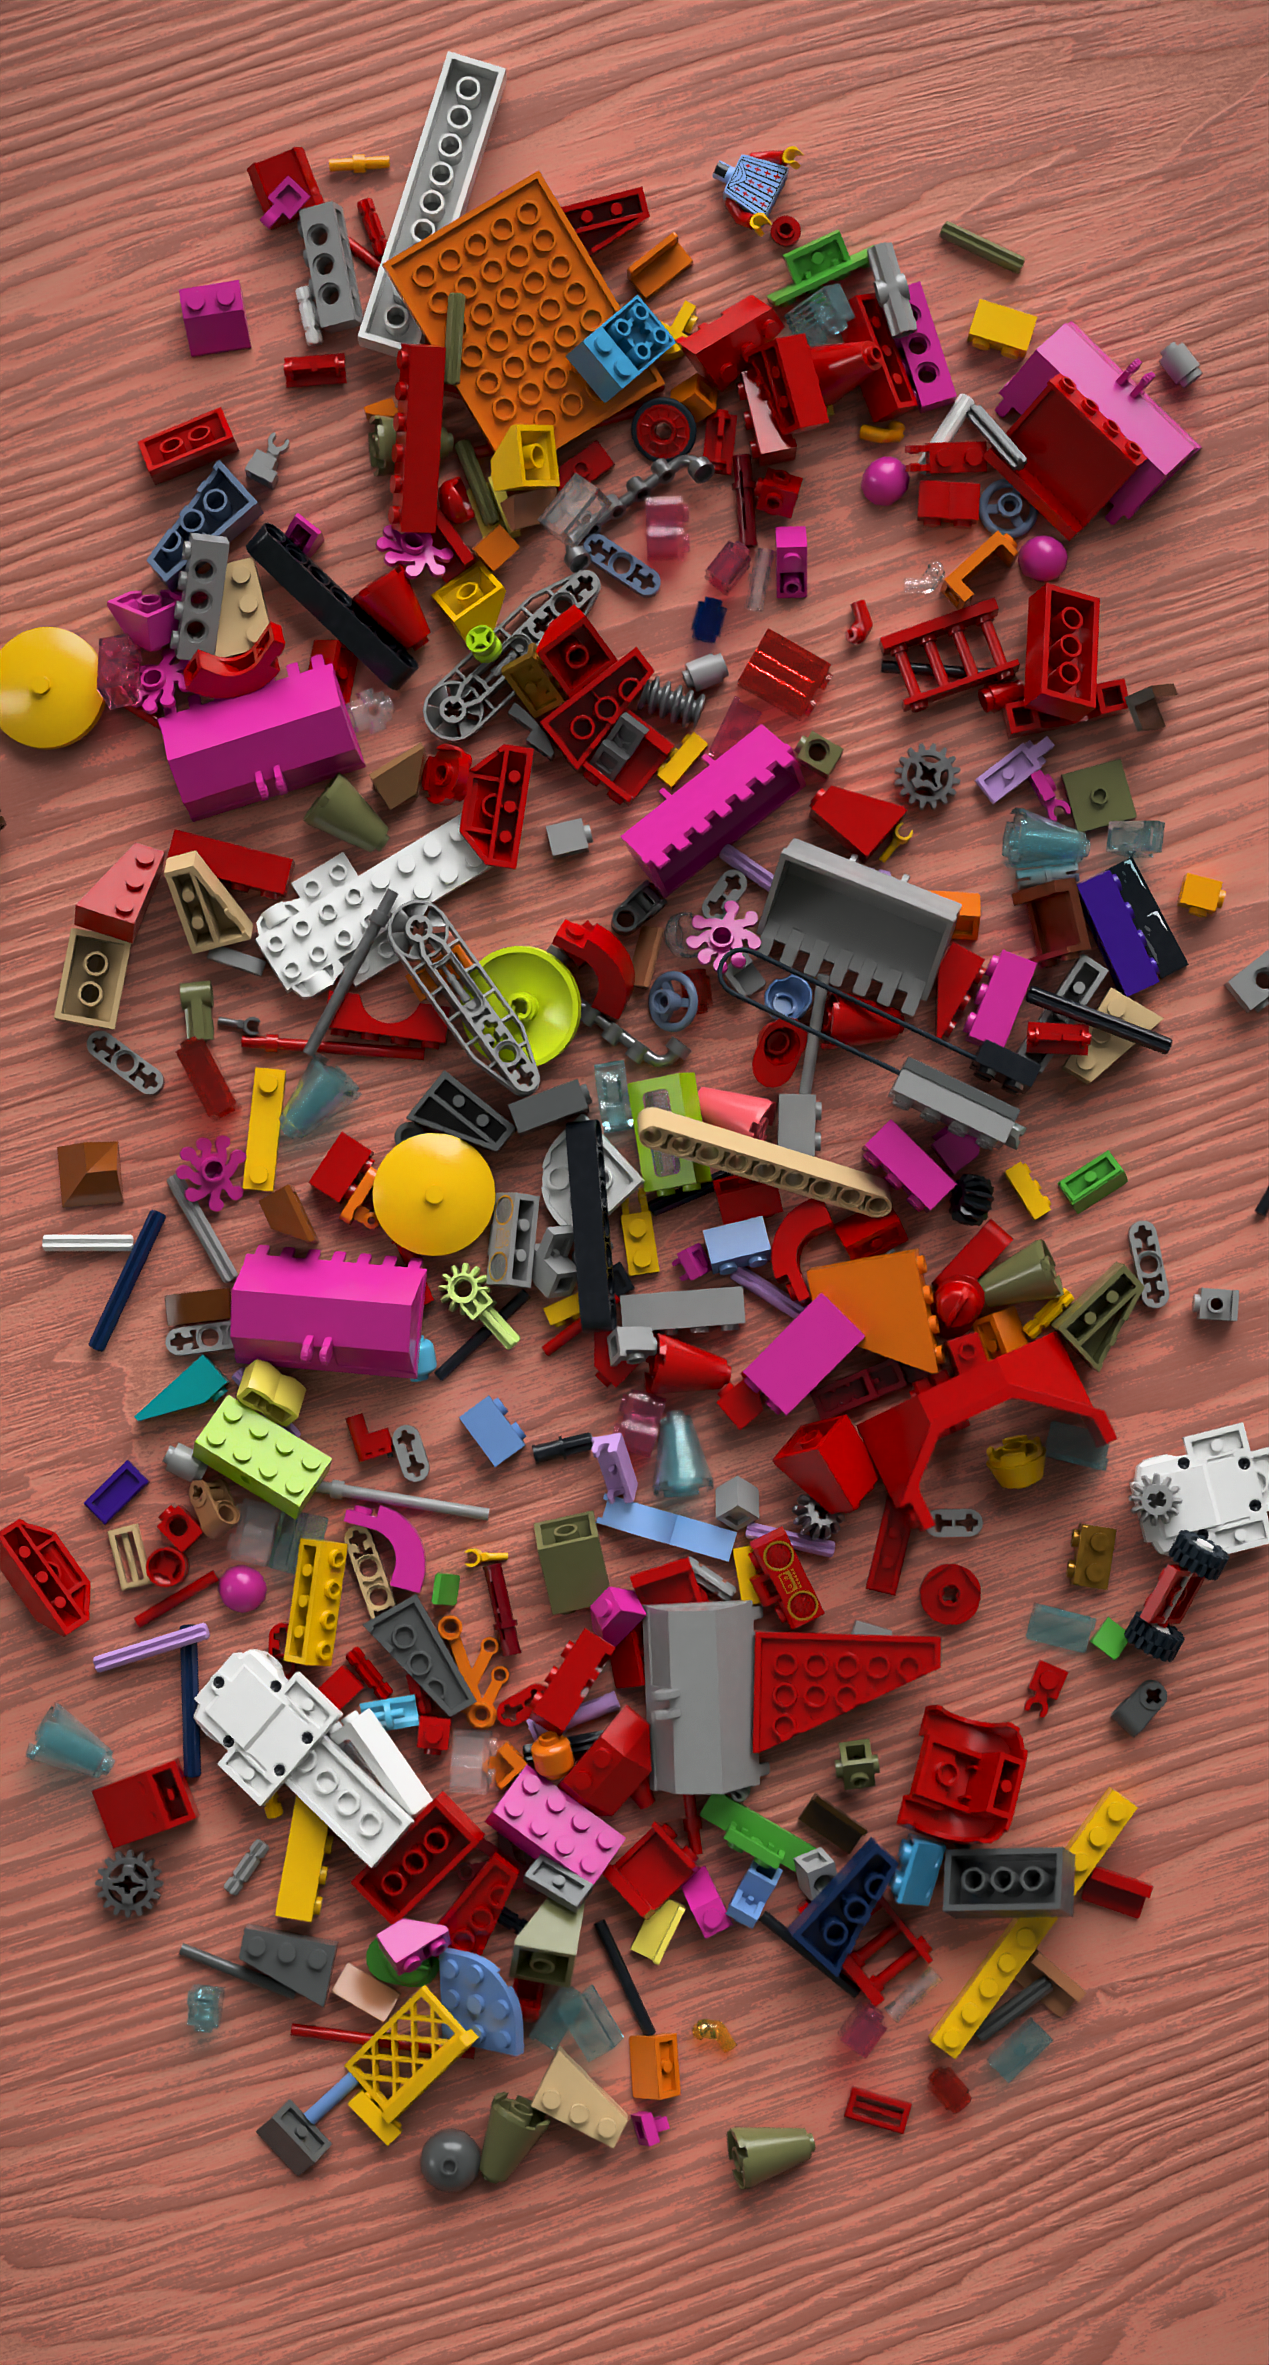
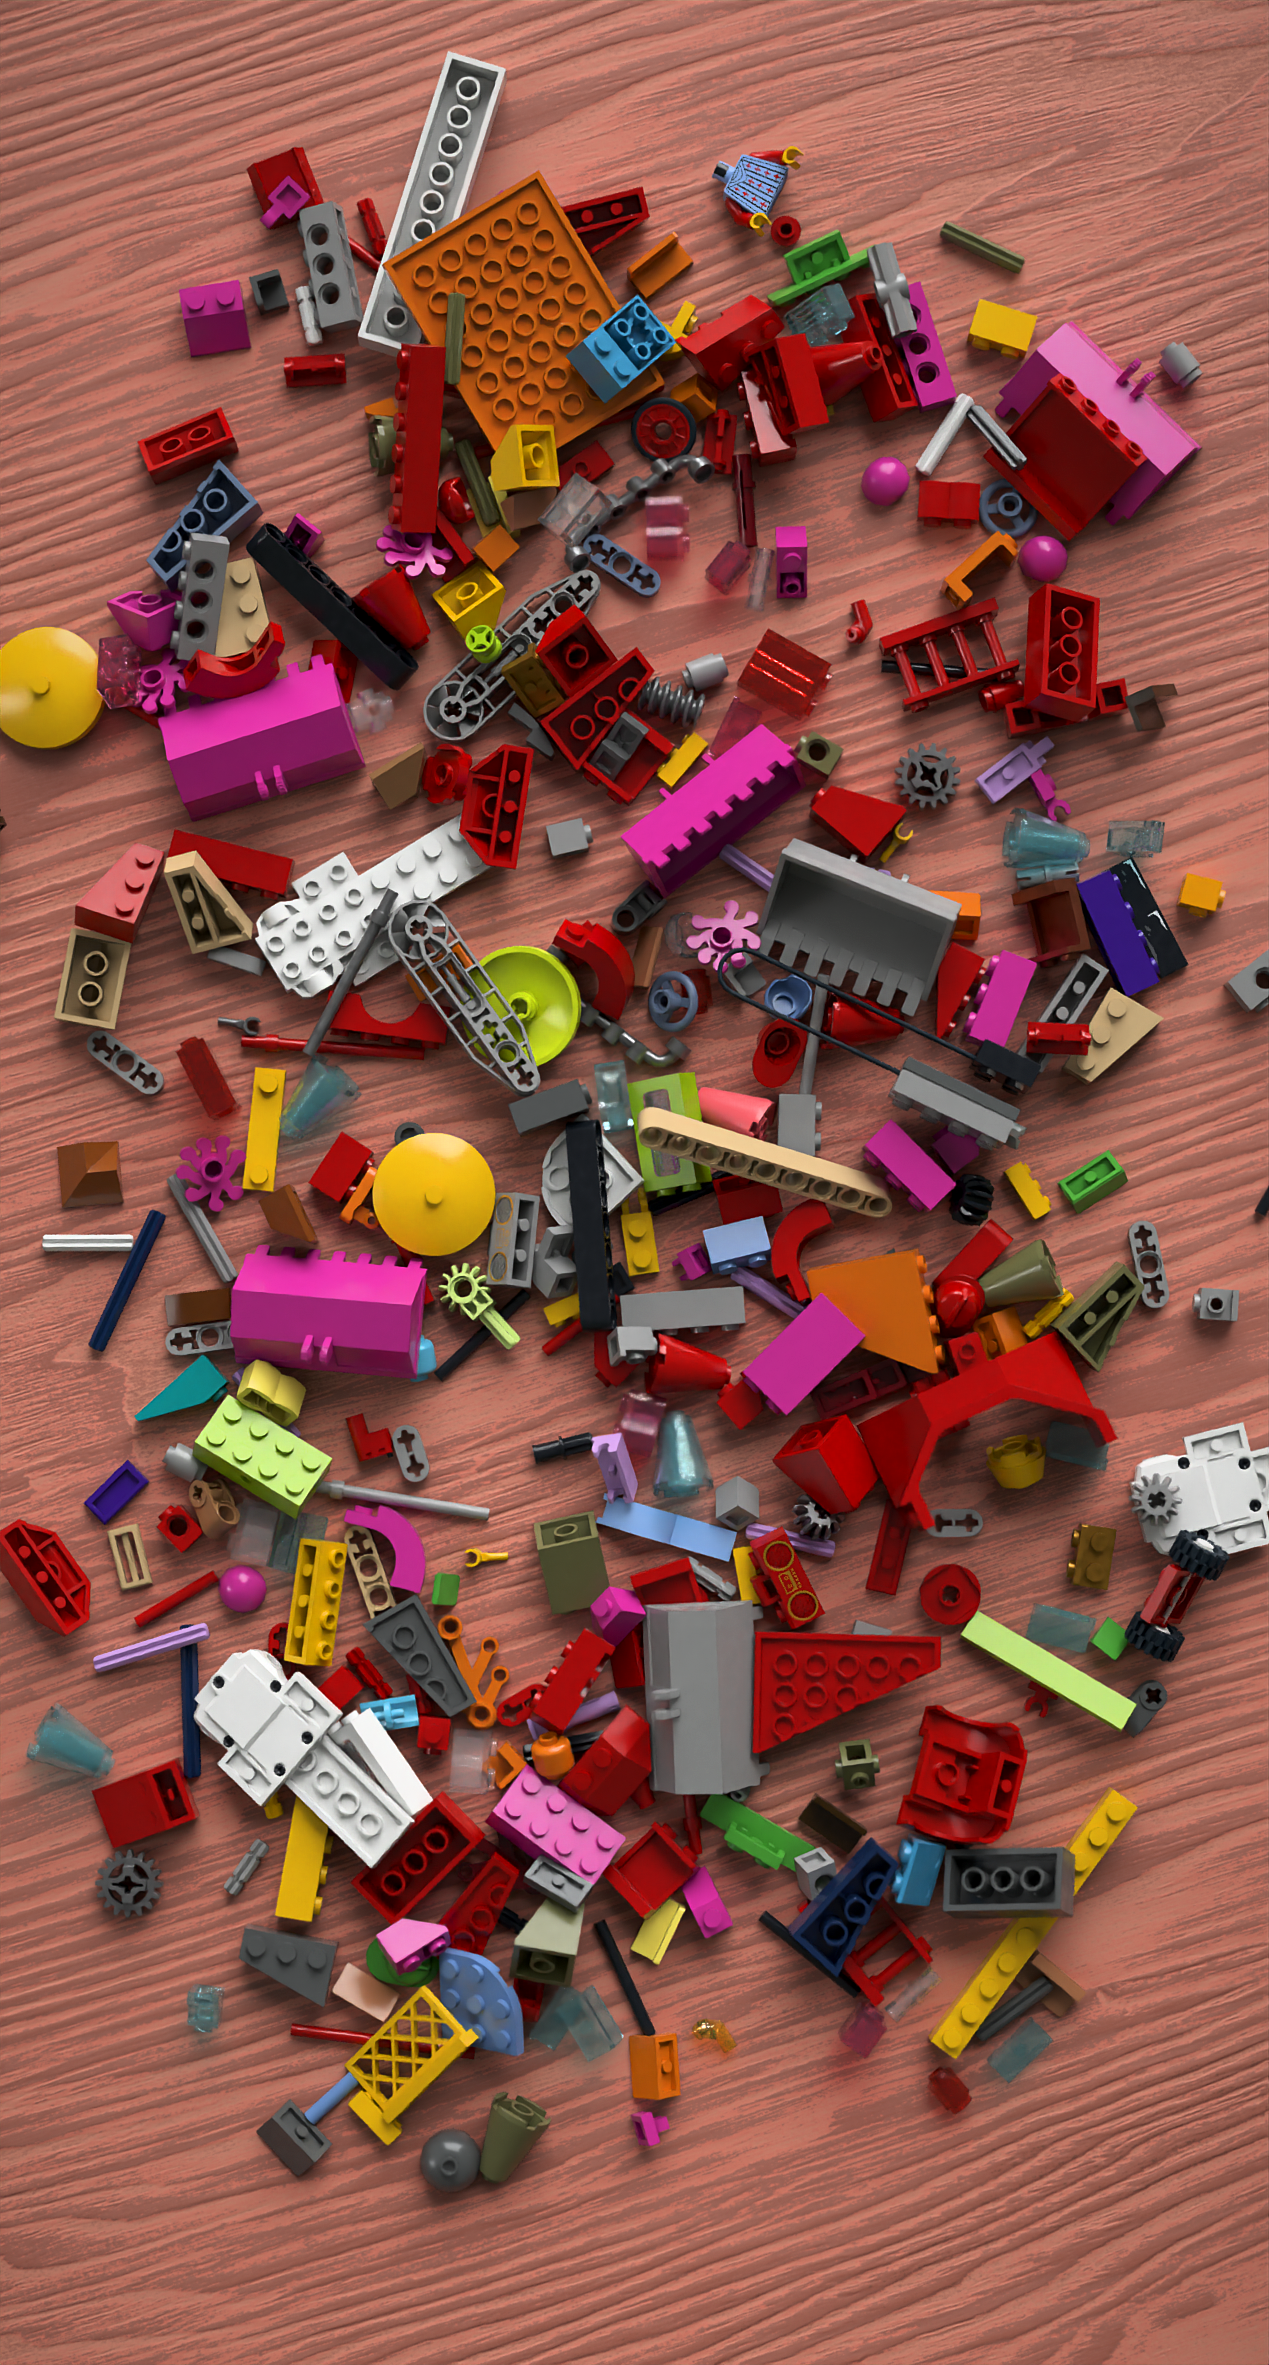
(167, 1566): red wheel -> none
(197, 1002): olive piece -> none
(236, 1970): dark grey bar -> none
(263, 465): light grey piece -> none
(269, 292): none -> dark grey panel
(347, 816): olive cone -> none
(359, 163): light orange bar -> none
(460, 1113): dark grey wedge -> none
(493, 1430): medium blue brick -> none
(502, 1610): dark red pin -> none
(578, 2101): tan wedge -> none
(708, 620): clear blue brick -> none
(719, 889): light grey beam -> none
(753, 1894): medium blue brick -> none
(766, 2152): olive cone -> none
(778, 492): red brick -> none
(870, 1236): red panel -> none
(877, 2109): red tile -> none
(881, 435): light orange arm -> none
(928, 582): clear arm -> none
(949, 457): red hinge -> none
(1048, 1671): none -> lime tile
(1099, 796): olive plate -> none
(1099, 1020): black axle -> none
(1116, 1891): red panel -> none

